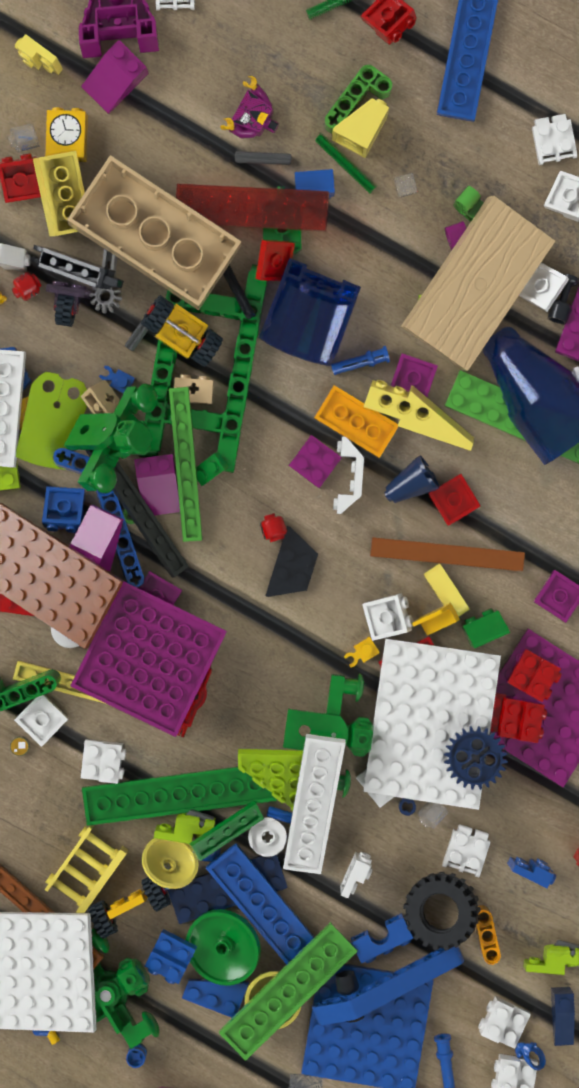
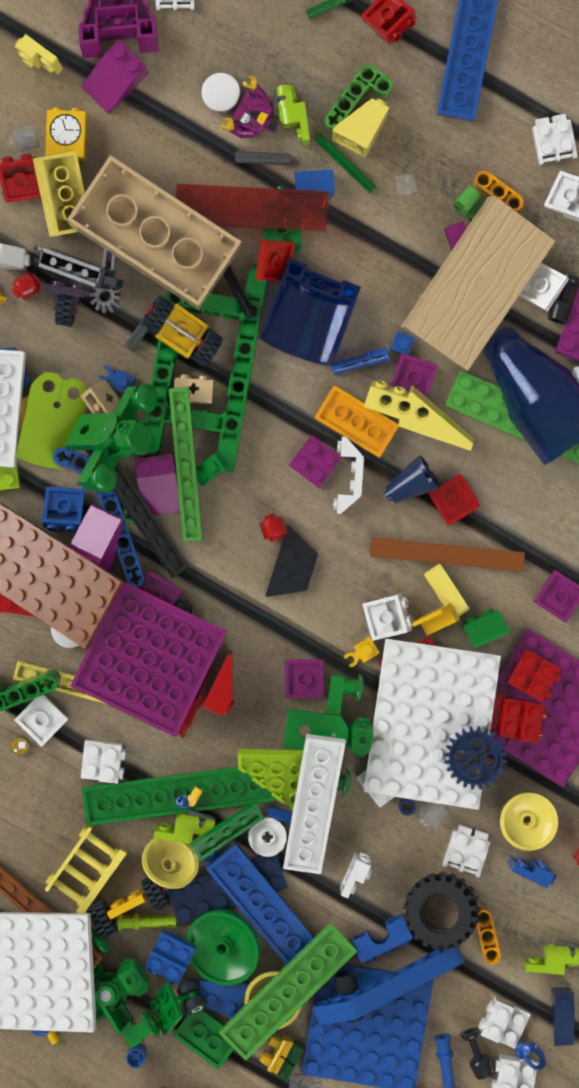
(140, 921): none -> lime pin
(167, 1006): none -> green plate
(184, 605): none -> black plate
(189, 800): none -> arm
(202, 1036): none -> green plate
(221, 92): none -> white tile
(221, 694): none -> red slope
(284, 1057): none -> yellow hips
(290, 112): none -> lime plate
(304, 678): none -> magenta plate
(402, 343): none -> blue plate
(481, 1063): none -> black piece
(494, 183): none -> light orange beam
(530, 834): none -> light yellow dish

